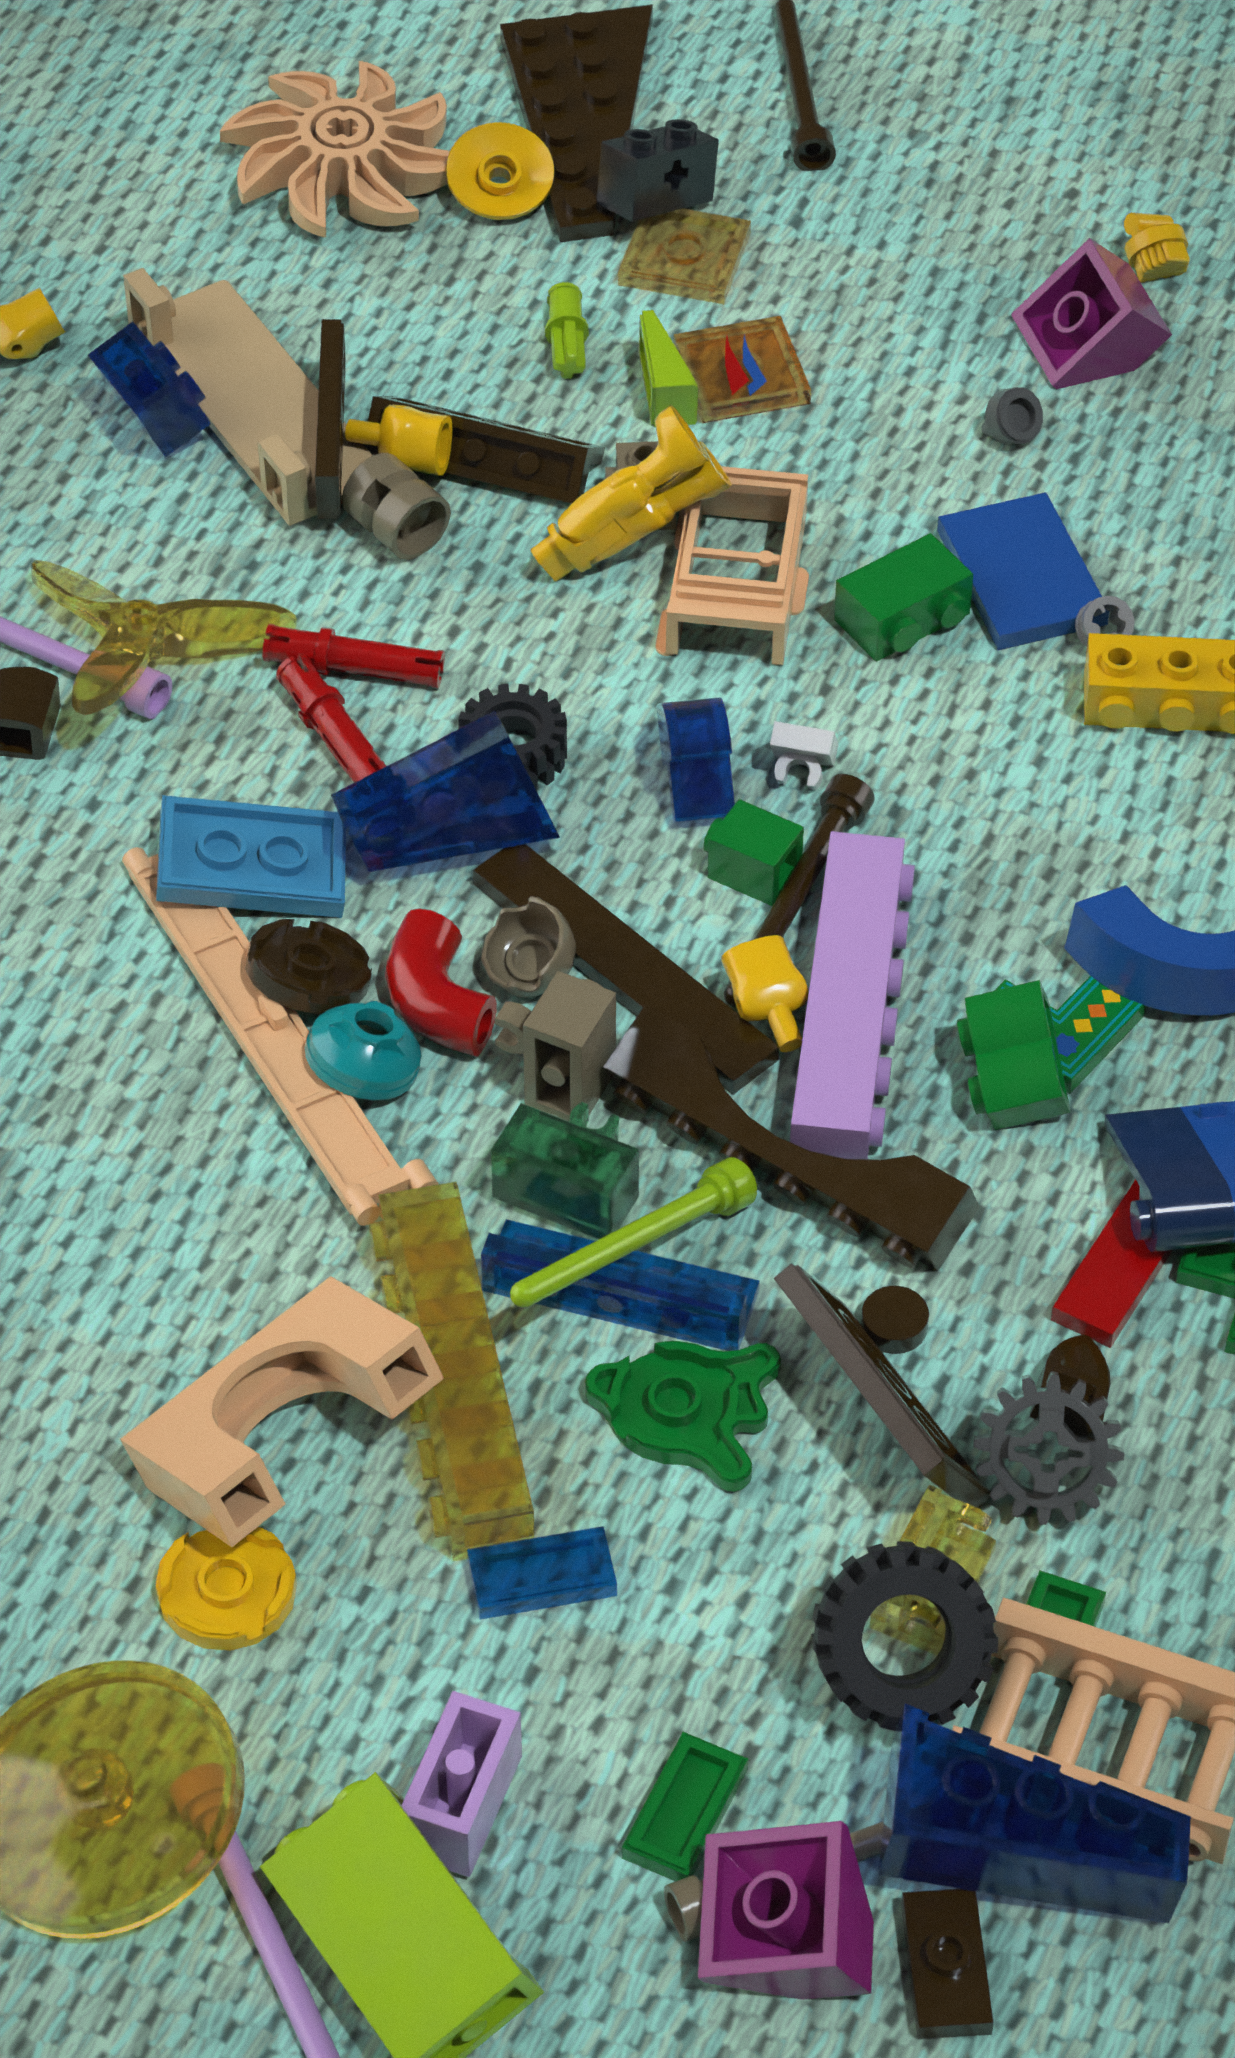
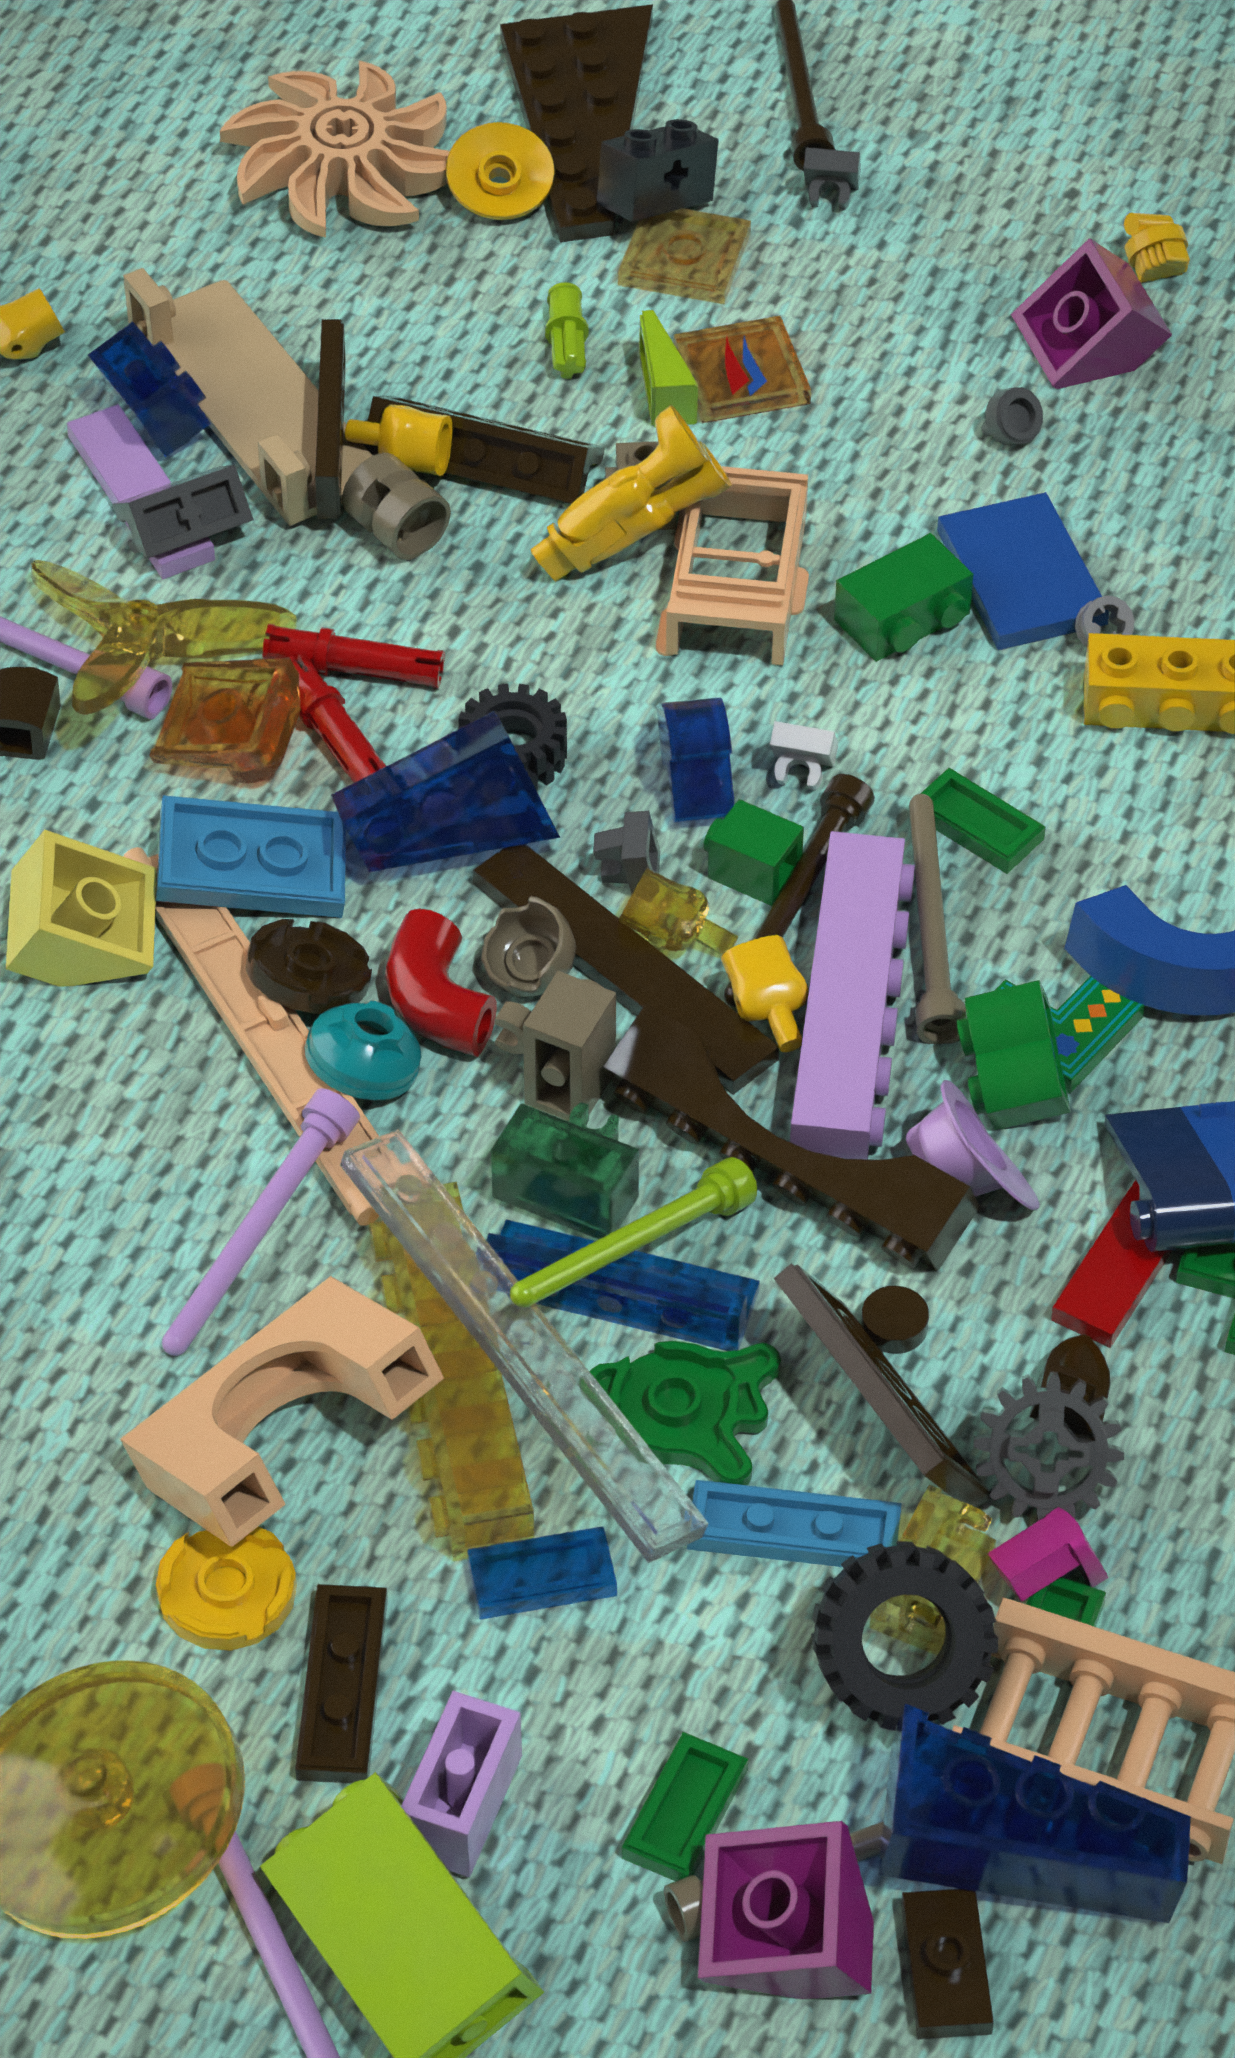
(79, 913): none -> light yellow slope
(129, 469): none -> lavender tile
(184, 511): none -> dark grey hinge
(231, 717): none -> clear orange slope
(326, 1120): none -> lavender piece
(341, 1684): none -> dark brown tile
(525, 1347): none -> clear tile
(628, 850): none -> dark grey tile
(673, 916): none -> clear yellow piece
(791, 1523): none -> dark azure tile
(831, 170): none -> dark grey tile
(940, 1006): none -> dark tan piece
(959, 1145): none -> lavender piece
(982, 821): none -> green tile
(1045, 1554): none -> dark pink tile

